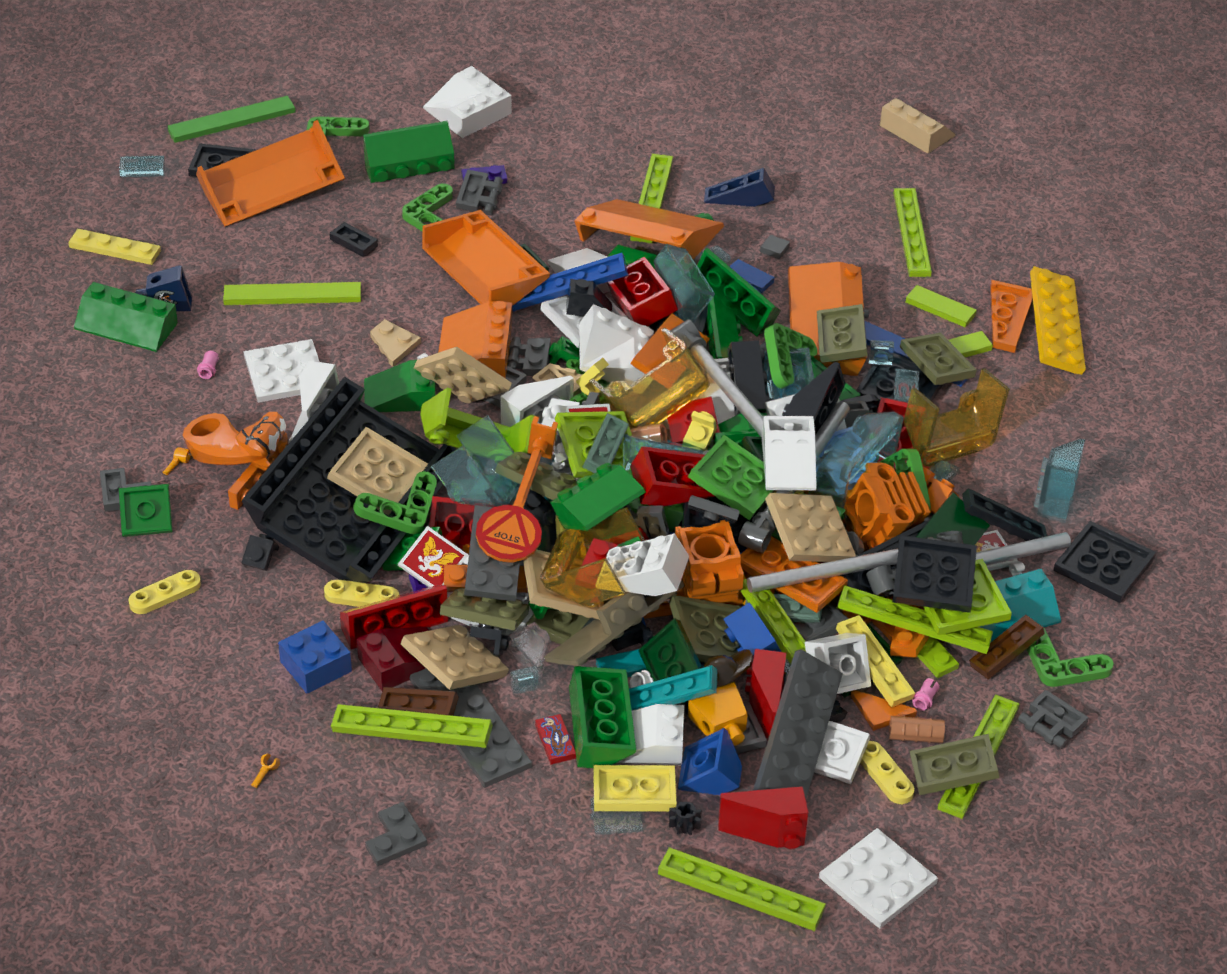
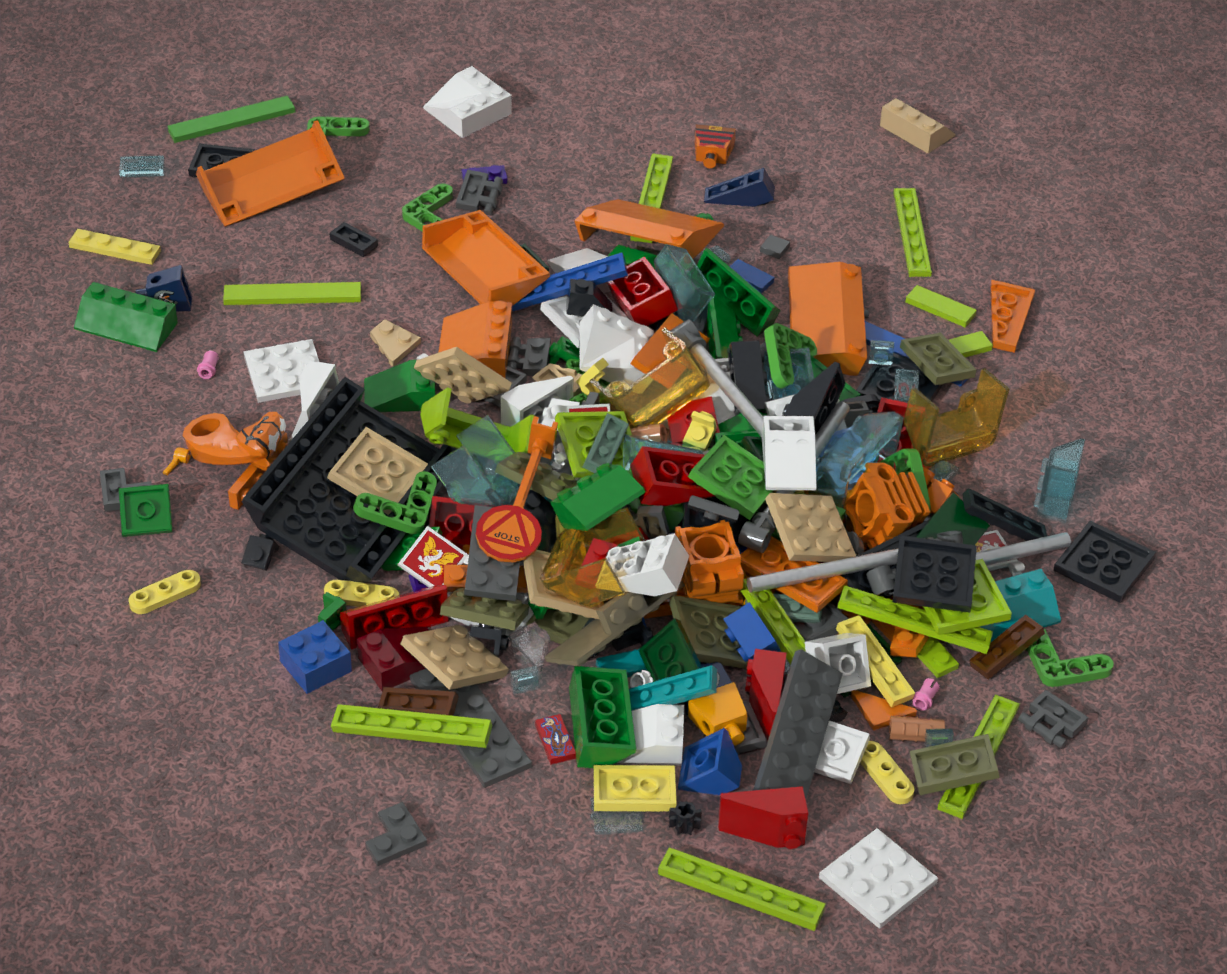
(265, 768): light orange hand -> none
(331, 613): none -> green bracket
(408, 151): green slope -> none
(713, 144): none -> torso
(730, 666): dark brown cap -> none
(841, 333): olive plate -> none
(938, 736): none -> clear light blue tile
(1057, 320): yellow plate -> none

